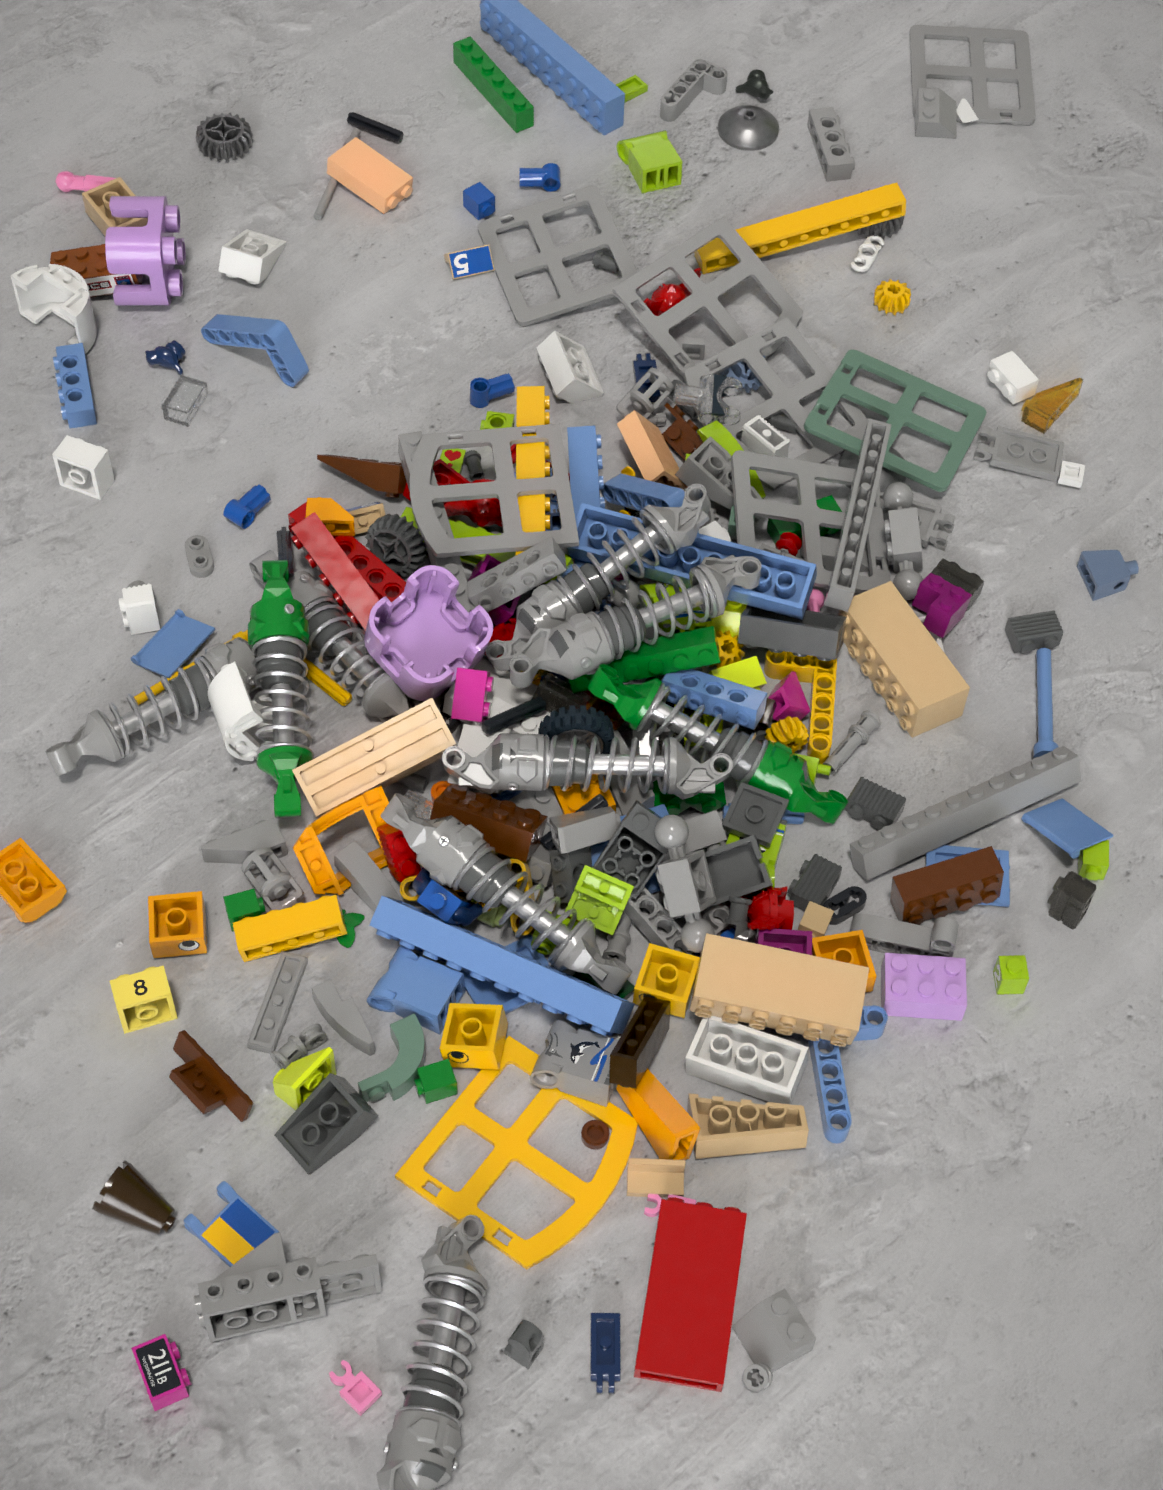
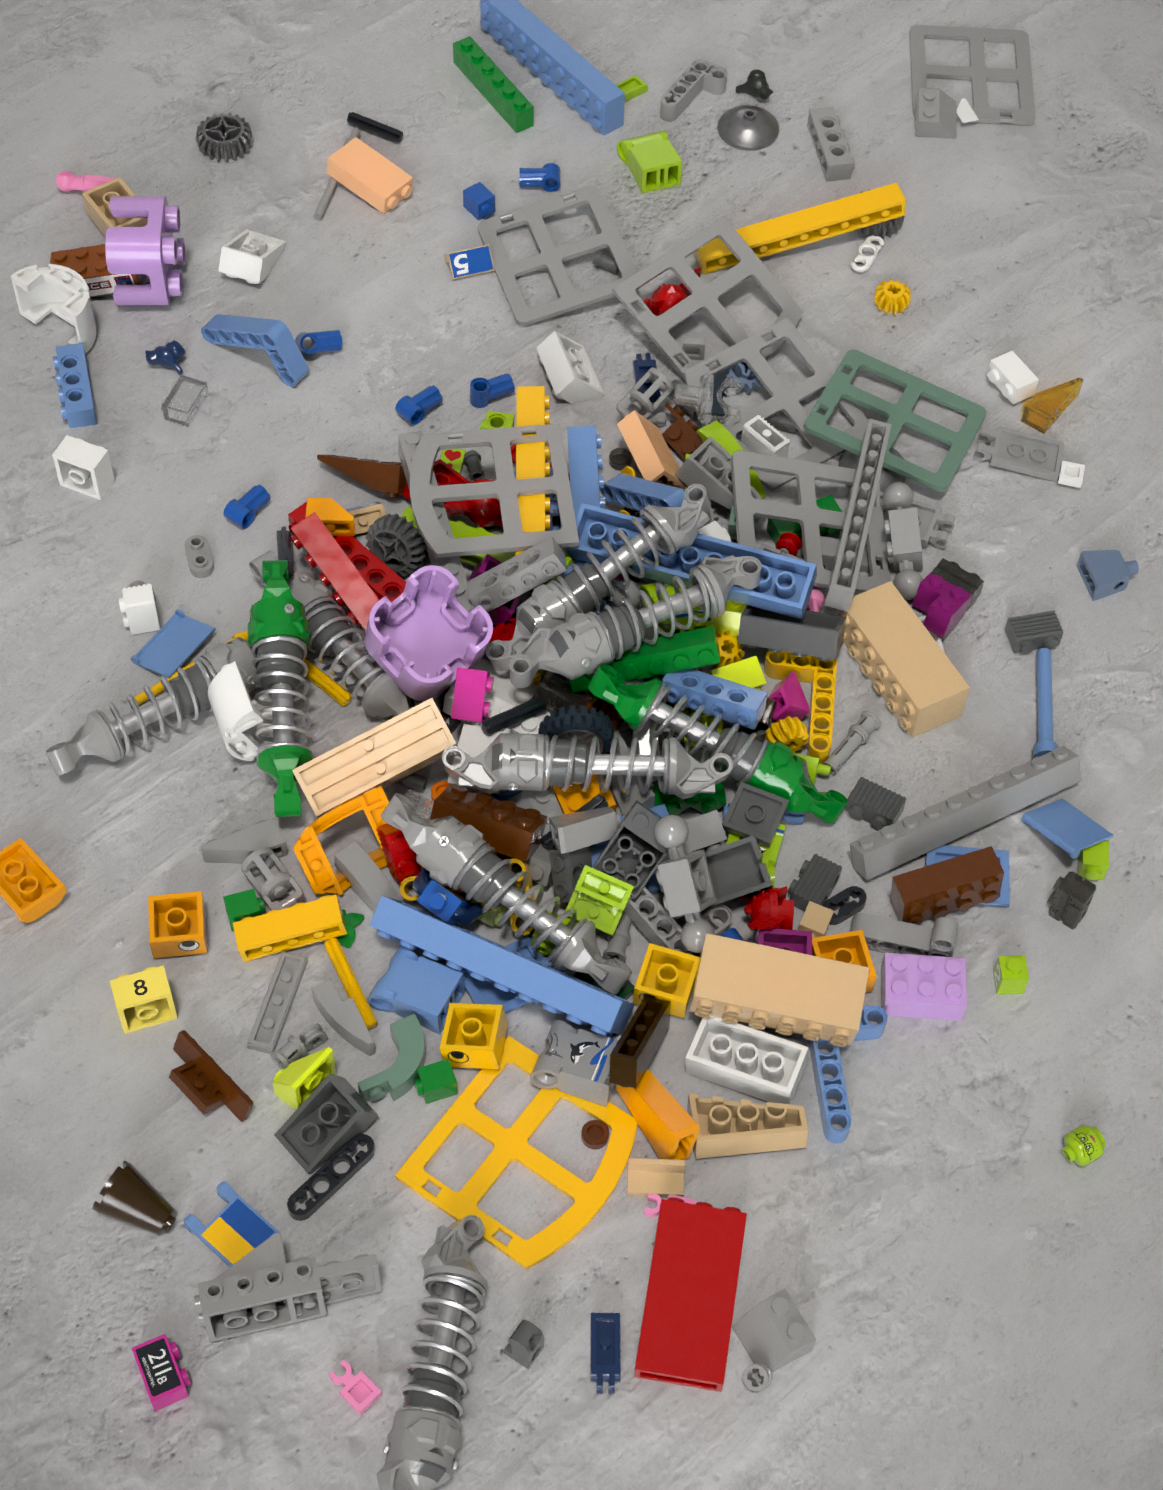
(321, 341): none -> blue piece
(328, 1174): none -> black beam
(350, 981): none -> yellow axle
(414, 408): none -> blue piece
(620, 458): none -> clear smoke tile
(738, 917): dark grey connector -> none
(1083, 1145): none -> lime head

